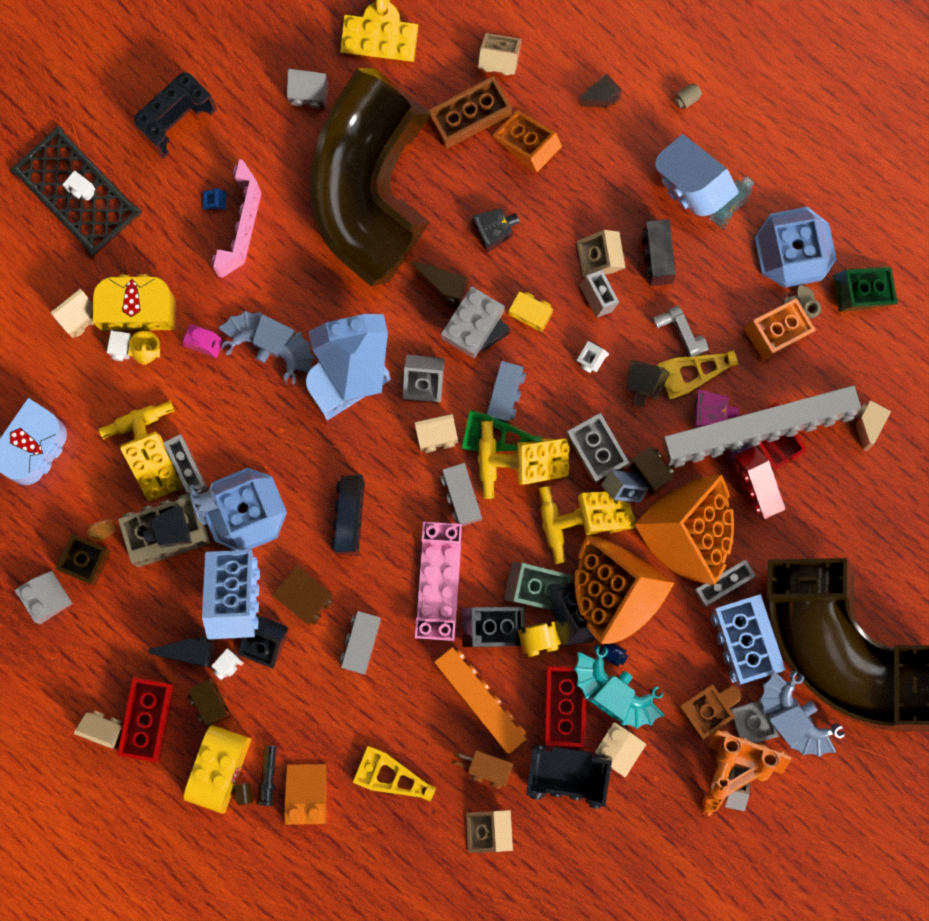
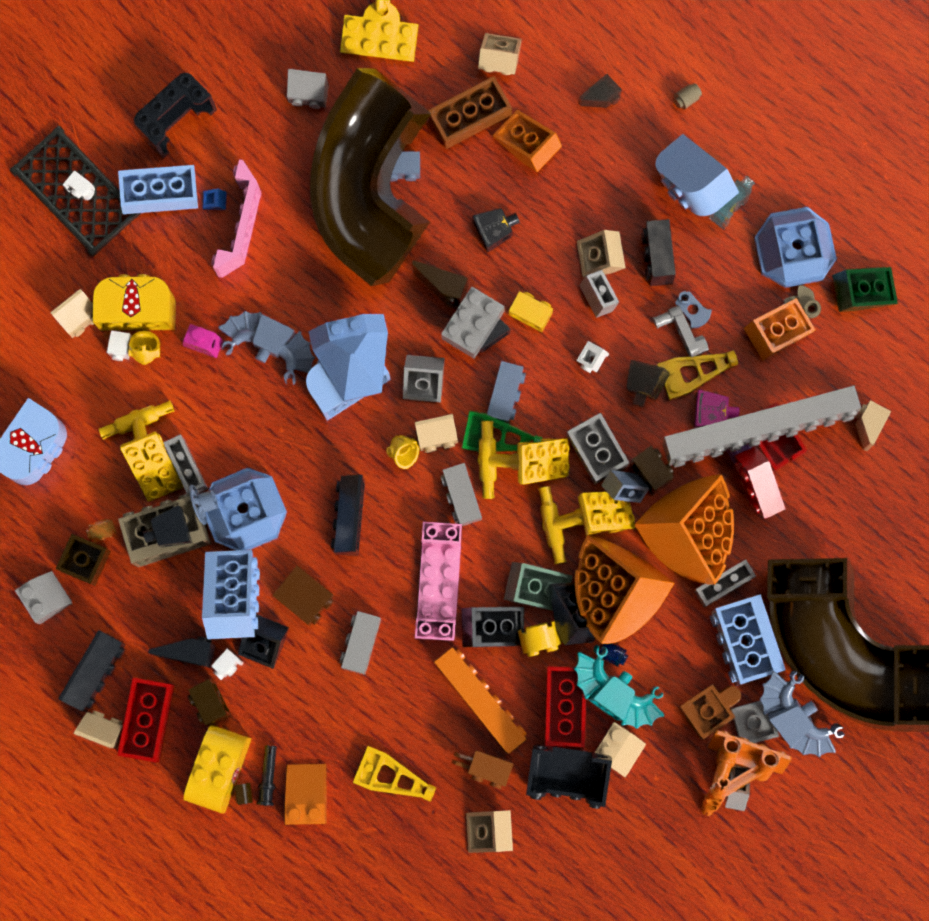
(92, 671): none -> black slope
(158, 189): none -> light blue brick
(403, 451): none -> yellow helmet
(407, 167): none -> sand blue brick
(698, 319): none -> sand blue piece

